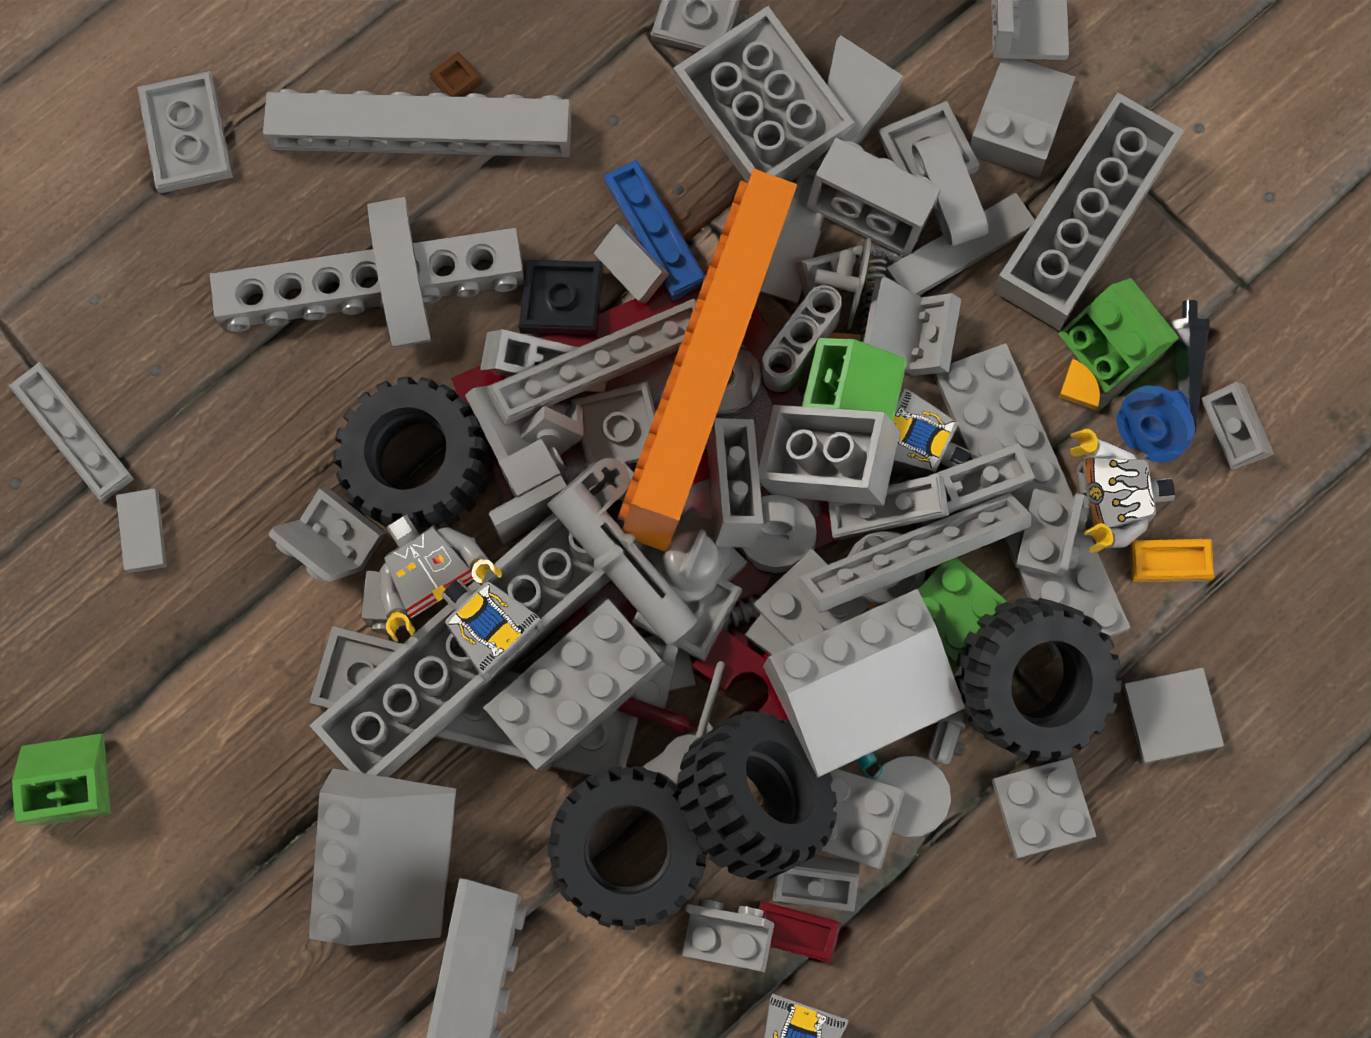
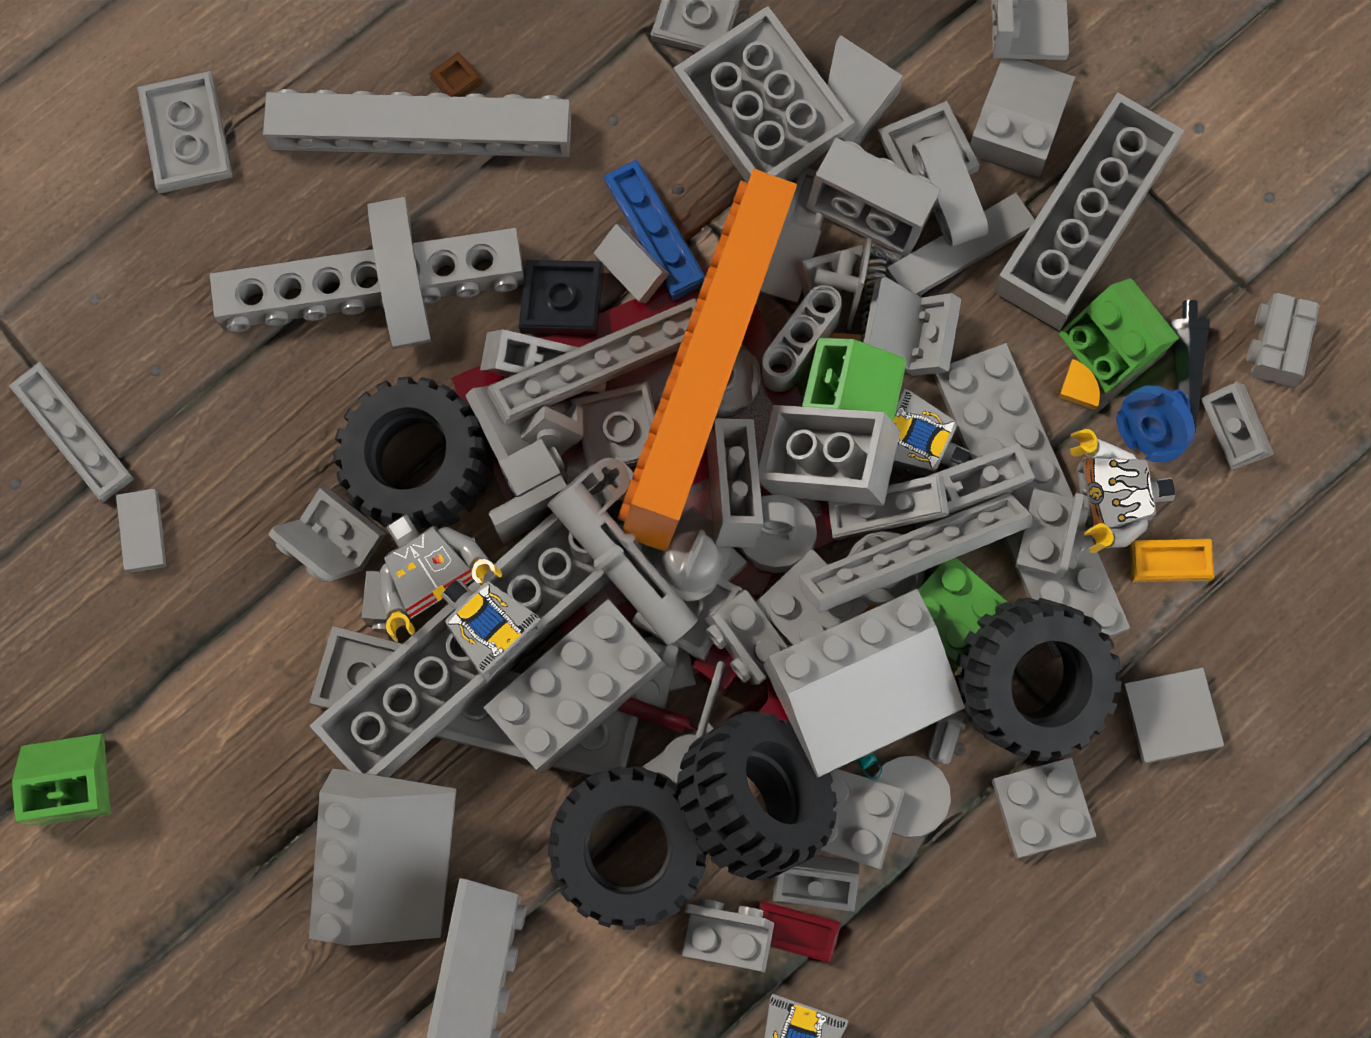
(745, 635): none -> light grey bracket
(1283, 339): none -> light grey brick

